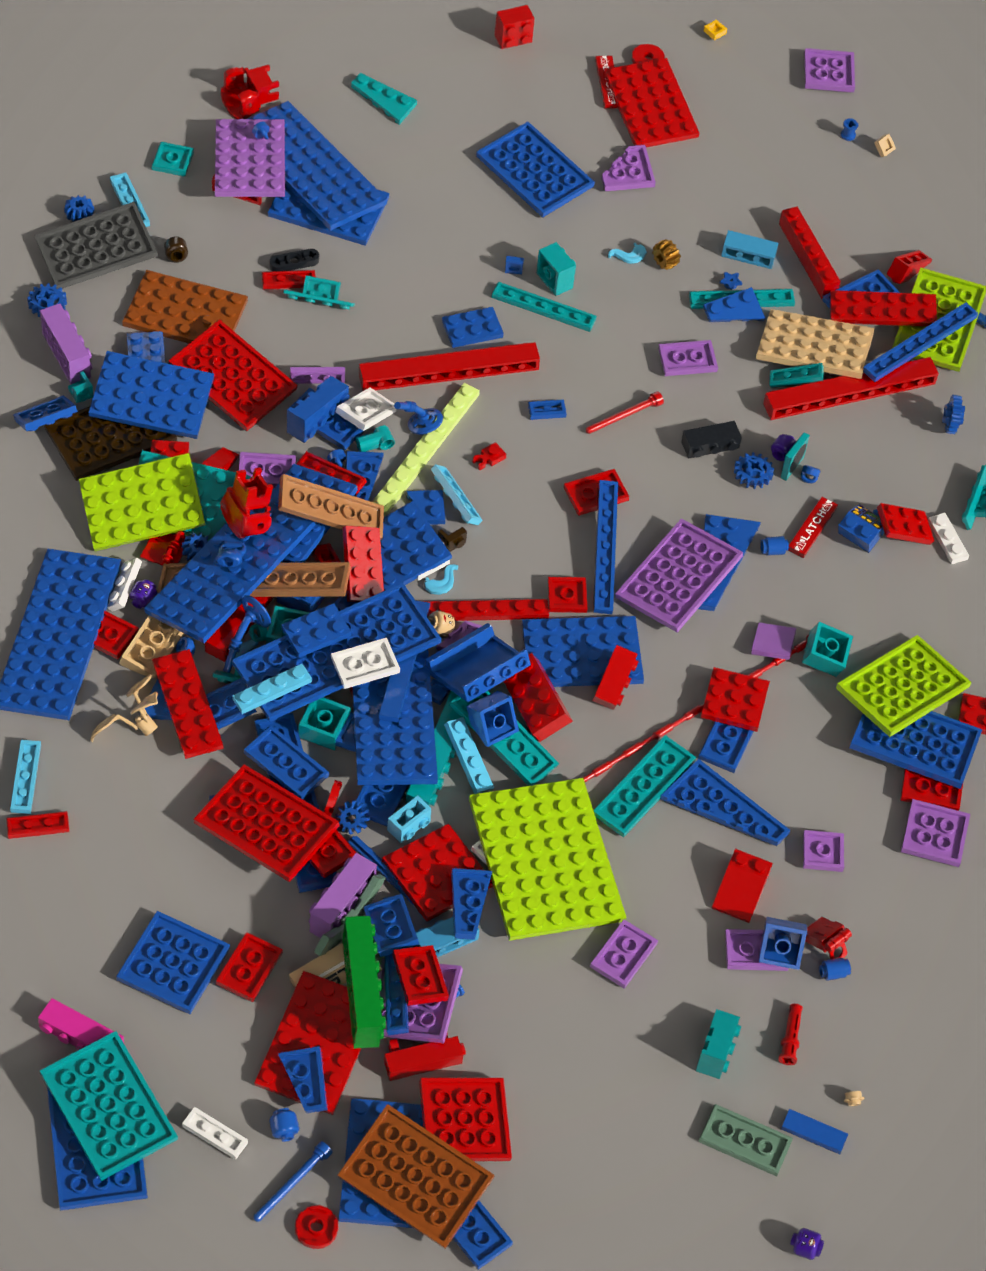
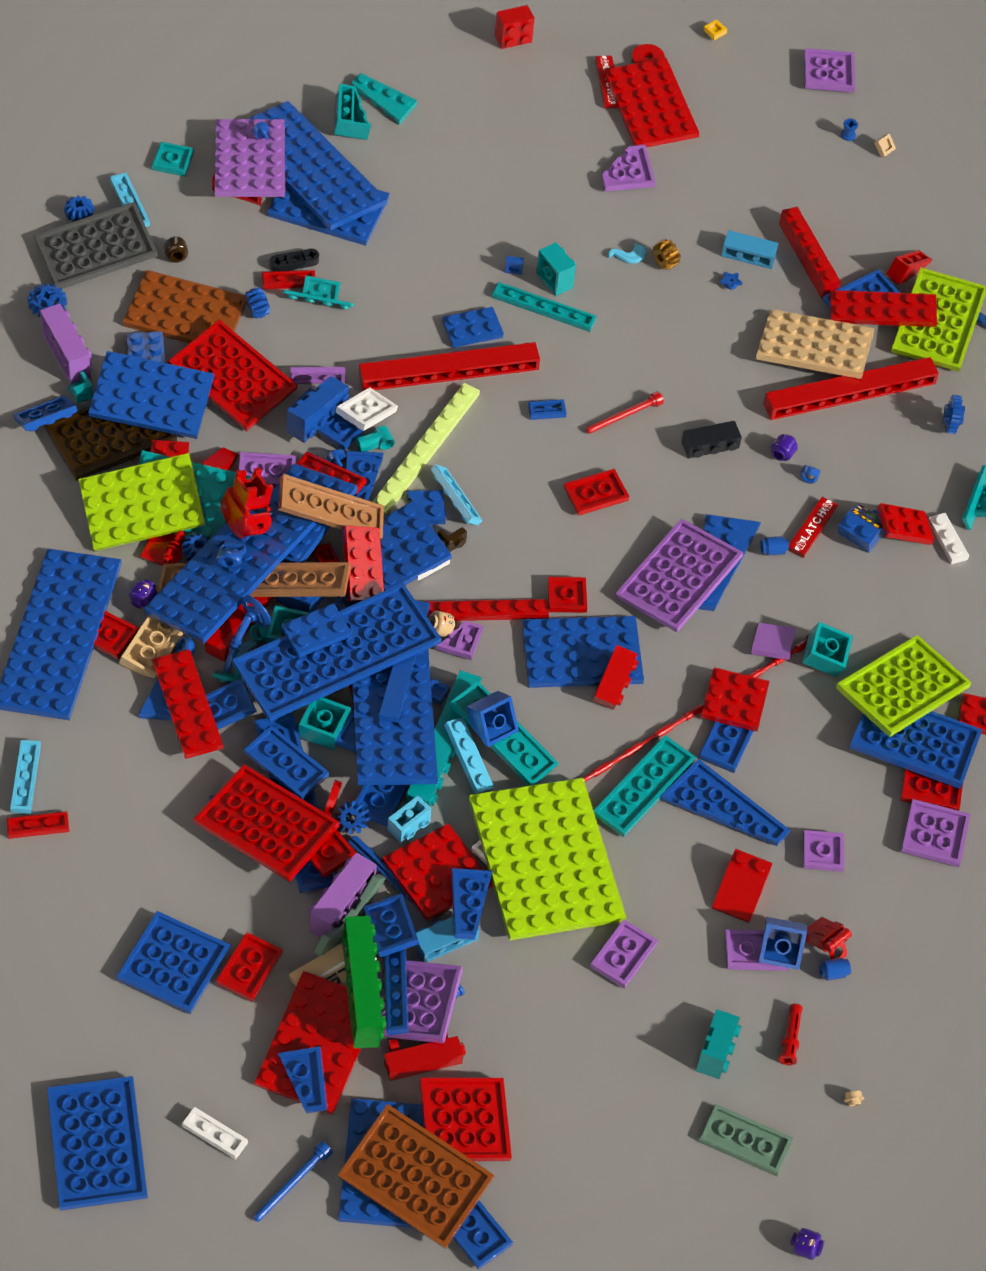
(71, 1025): dark pink brick -> none
(108, 1105): teal plate -> none
(124, 584): white plate -> none
(144, 721): tan plant -> none
(245, 98): red piece -> none
(257, 302): none -> blue gear
(272, 688): medium azure plate -> none
(284, 1124): blue head -> none
(320, 1238): red tile -> none
(349, 115): none -> teal wedge
(365, 663): white plate -> none
(420, 975): red plate -> none
(423, 417): blue dish -> none
(441, 586): medium azure piece -> none
(476, 663): blue panel -> none
(491, 454): red plate -> none
(535, 169): blue plate -> none
(538, 700): red brick -> none
(605, 547): blue plate -> none
(688, 358): medium lavender plate -> none
(733, 307): blue wing -> none
(754, 470): blue gear -> none
(766, 298): teal tile -> none
(794, 456): teal tile -> none
(796, 375): teal tile -> none
(814, 1131): blue tile -> none
(920, 342): blue plate -> none

